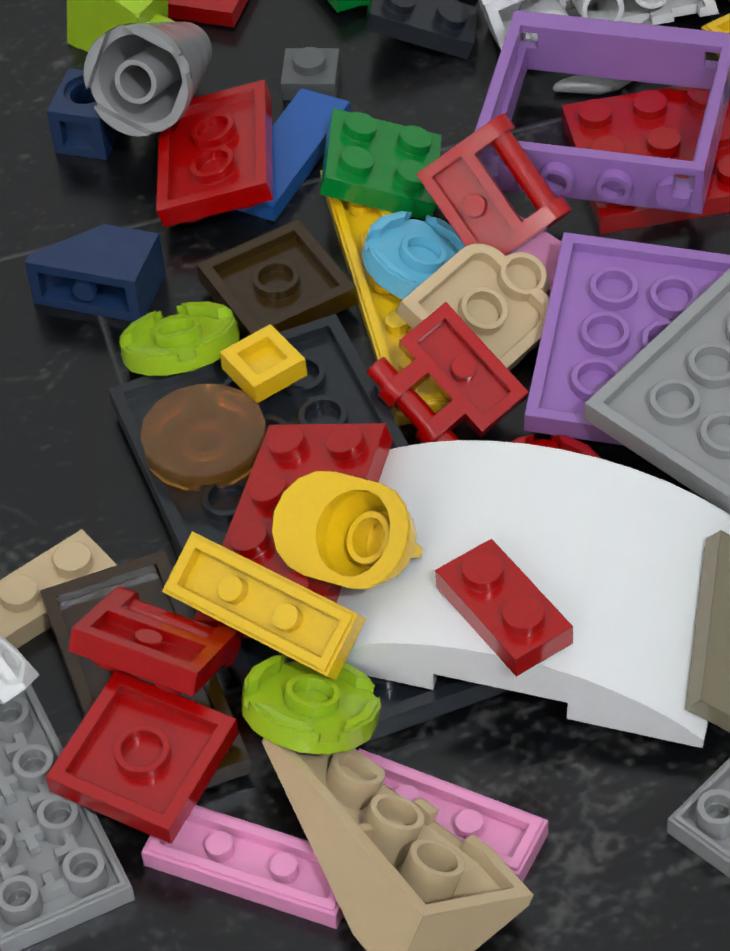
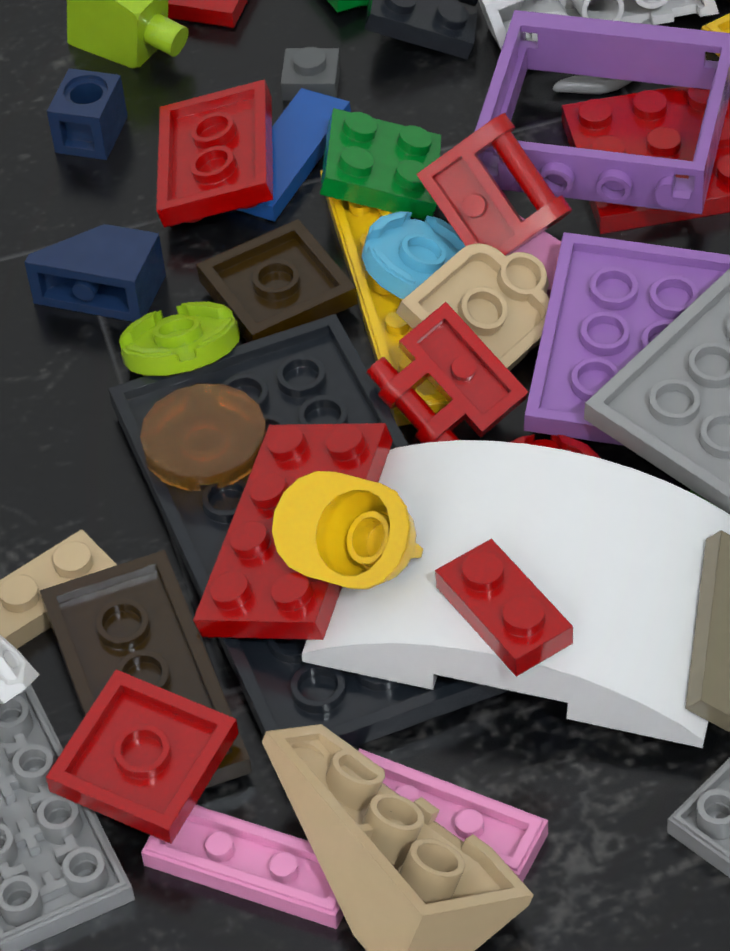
(146, 74): light grey cone -> none
(153, 643): red plate -> none
(263, 363): yellow plate -> none
(264, 605): yellow tile -> none
(307, 709): lime tile -> none

